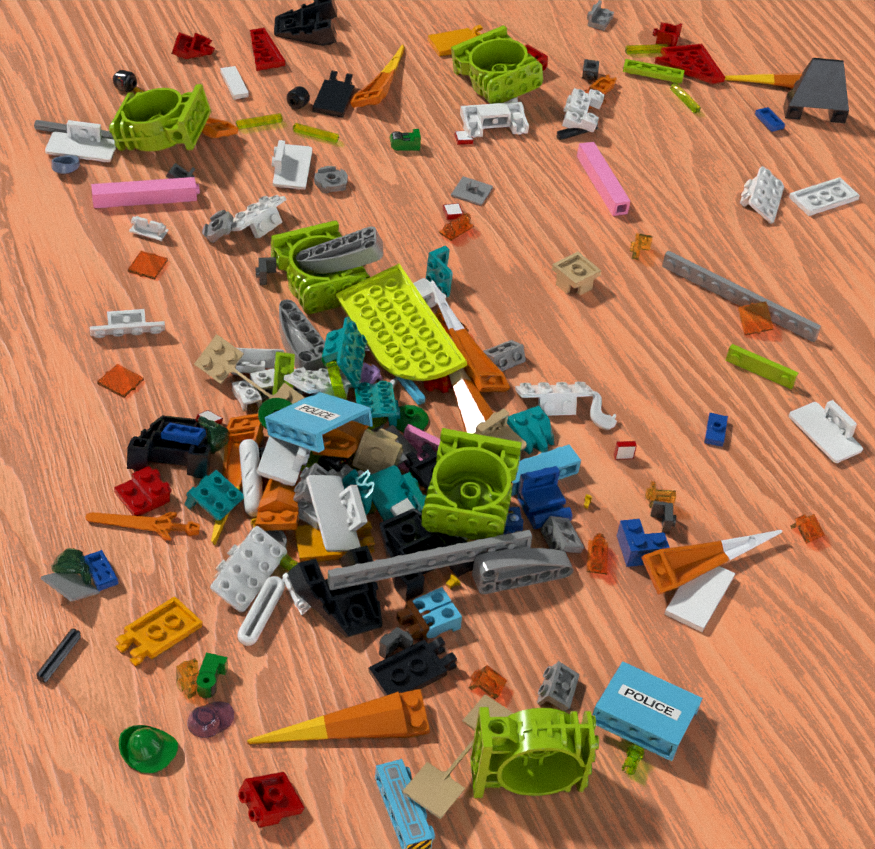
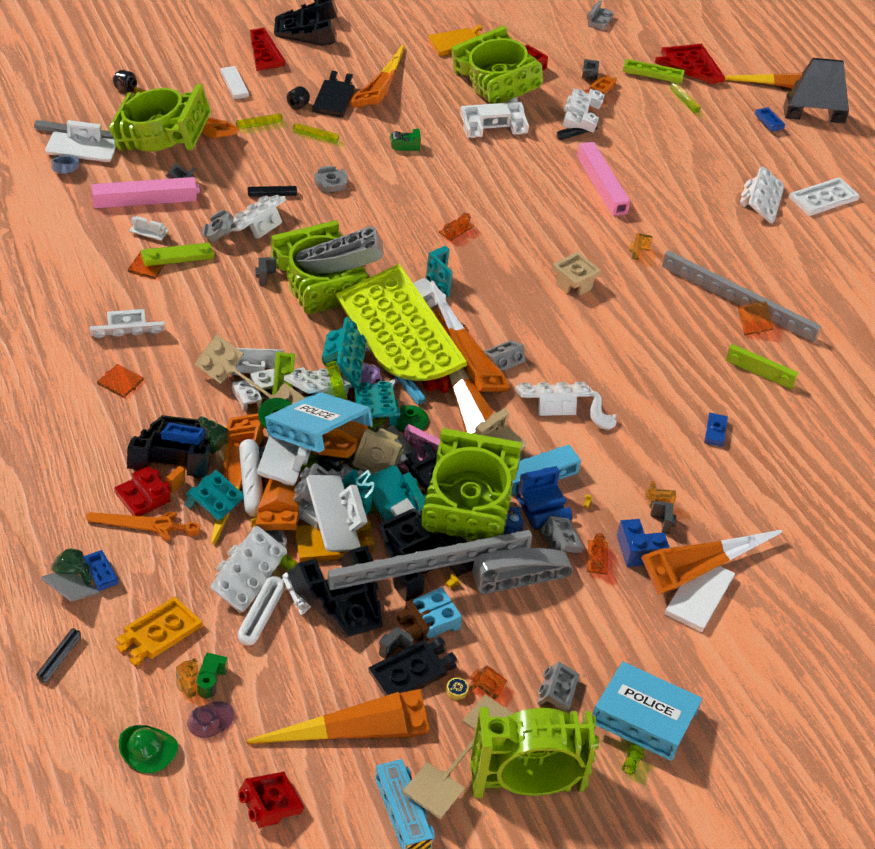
(176, 478): none -> orange tile
(177, 254): none -> lime plate
(192, 47): red plate -> none
(210, 416): white tile -> none
(260, 191): none -> black axle
(291, 165): white bracket -> none
(300, 337): light grey beam -> none
(452, 211): tile -> none
(457, 688): none -> tile
(462, 139): tile -> none
(472, 191): light grey piece -> none
(533, 428): teal plate -> none
(625, 450): tile -> none
(644, 49): clear neon green axle -> none
(667, 34): red piece -> none
(808, 527): clear orange bracket -> none
(829, 429): white bracket -> none

